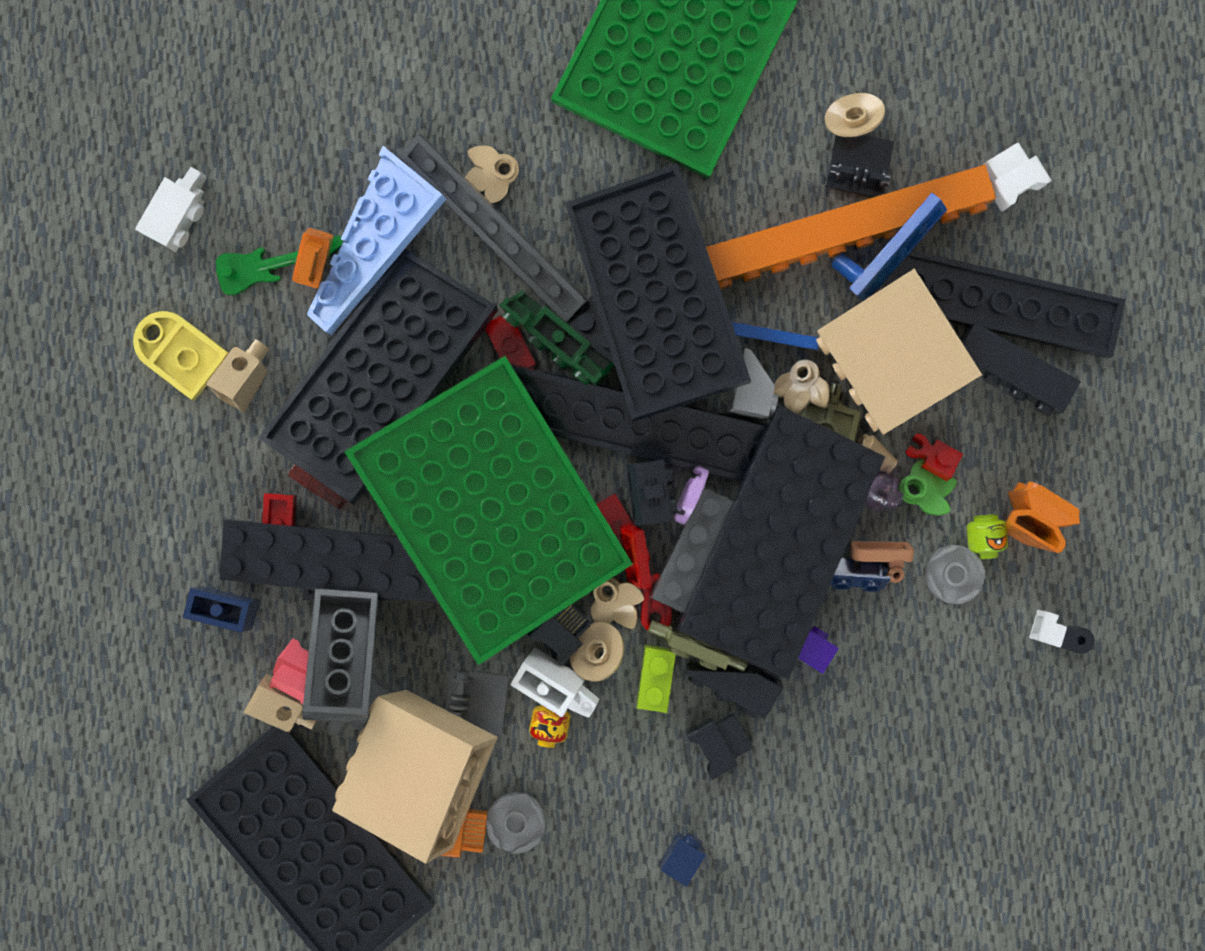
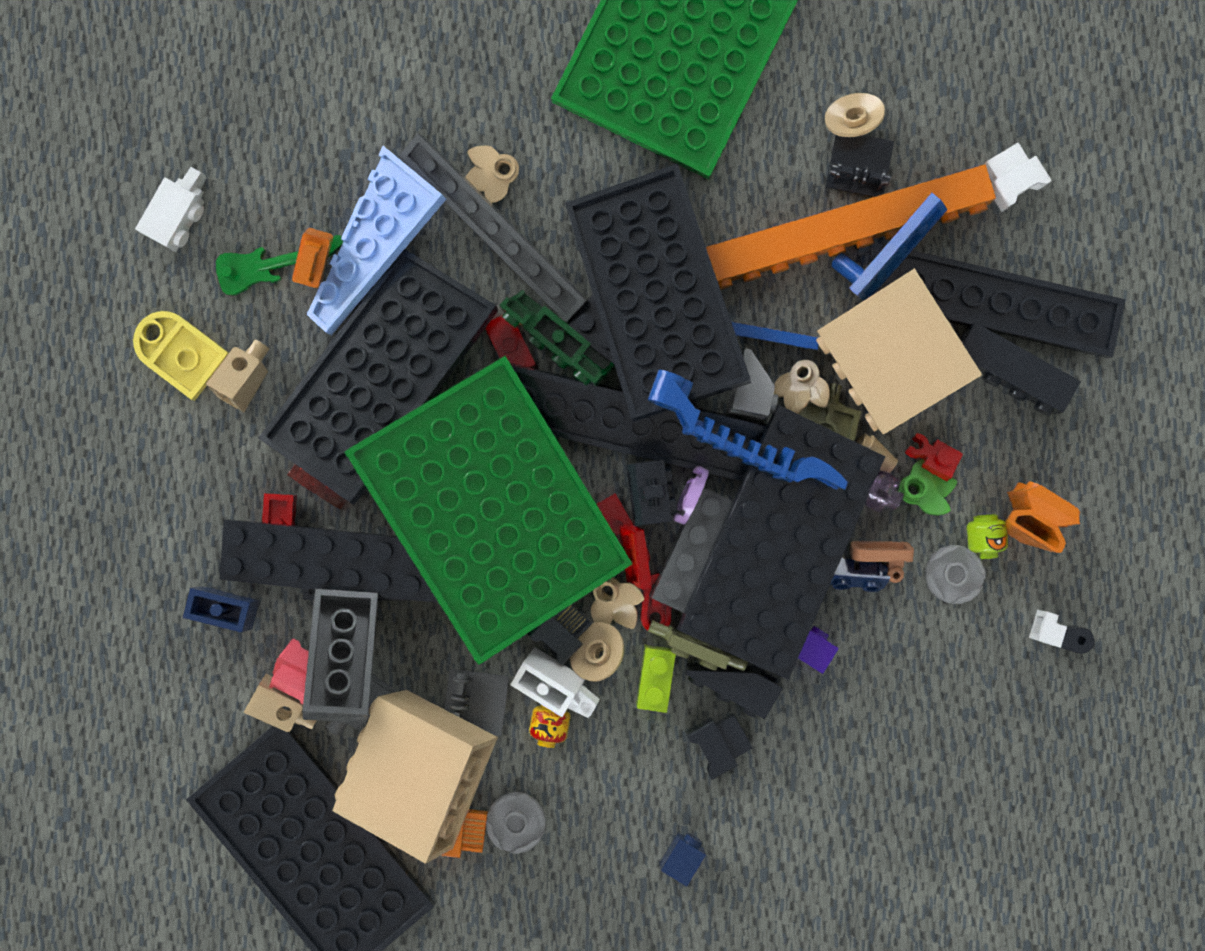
(673, 392): none -> blue piece

